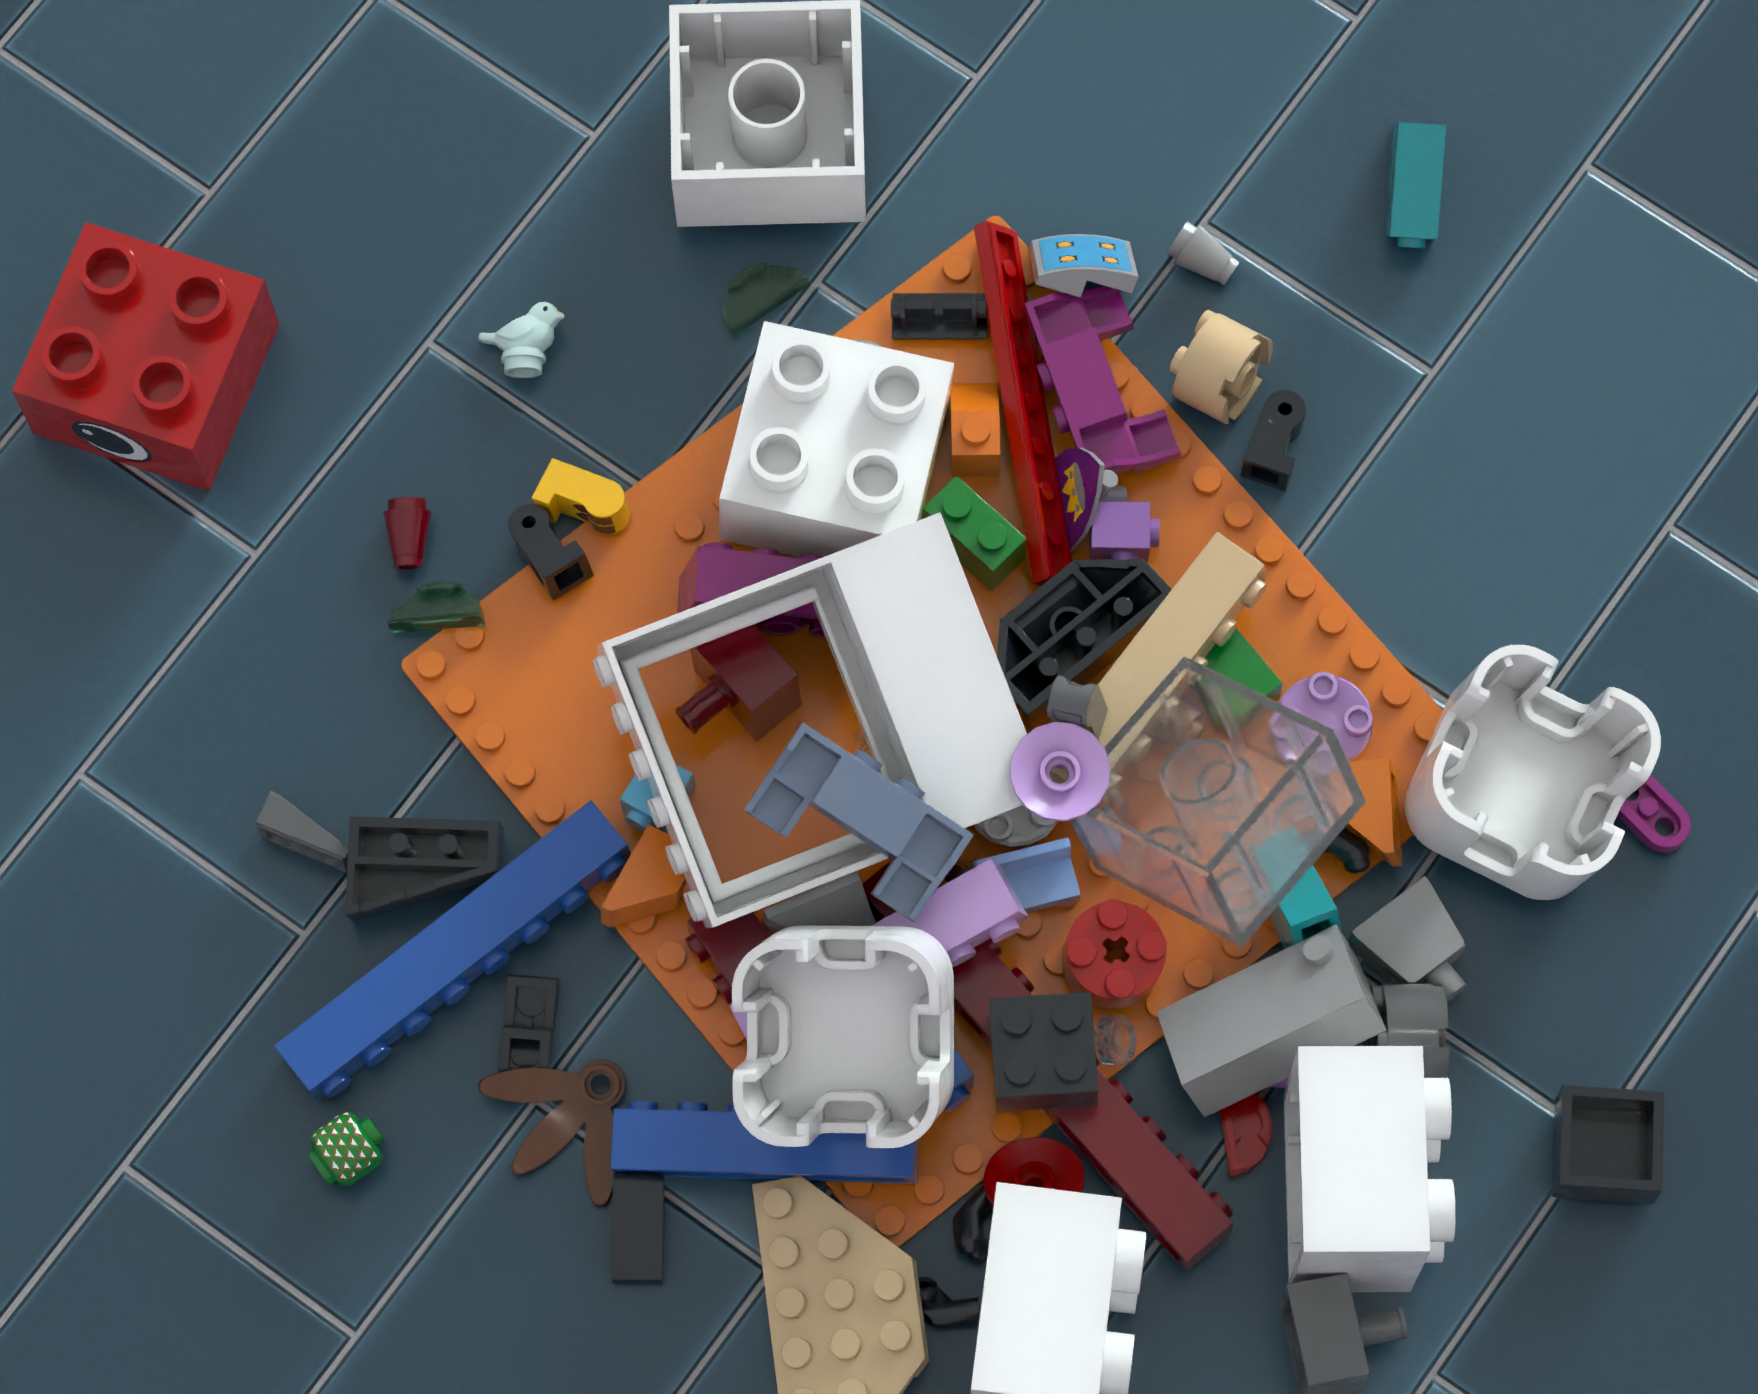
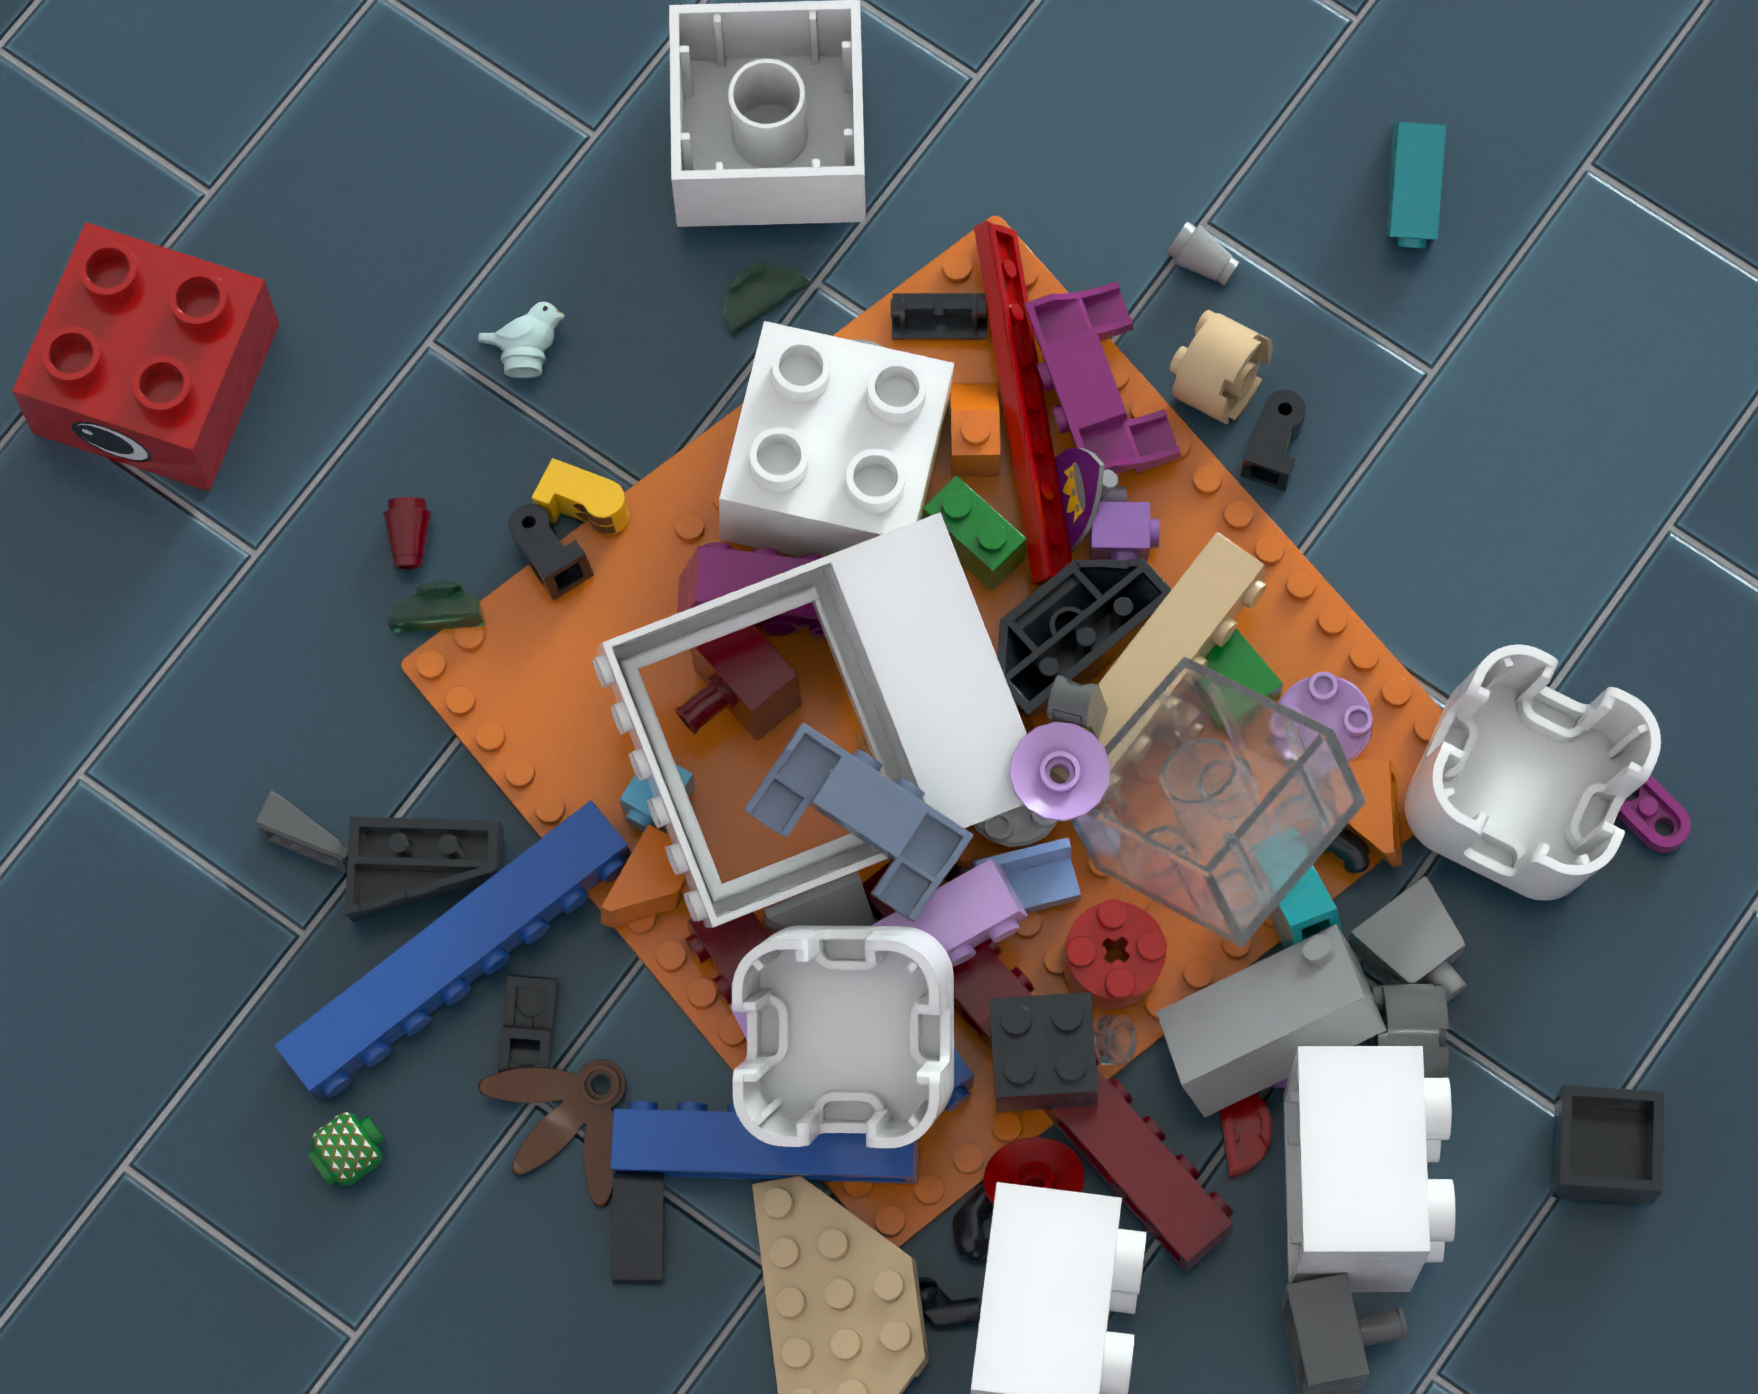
(1073, 259): slope -> none

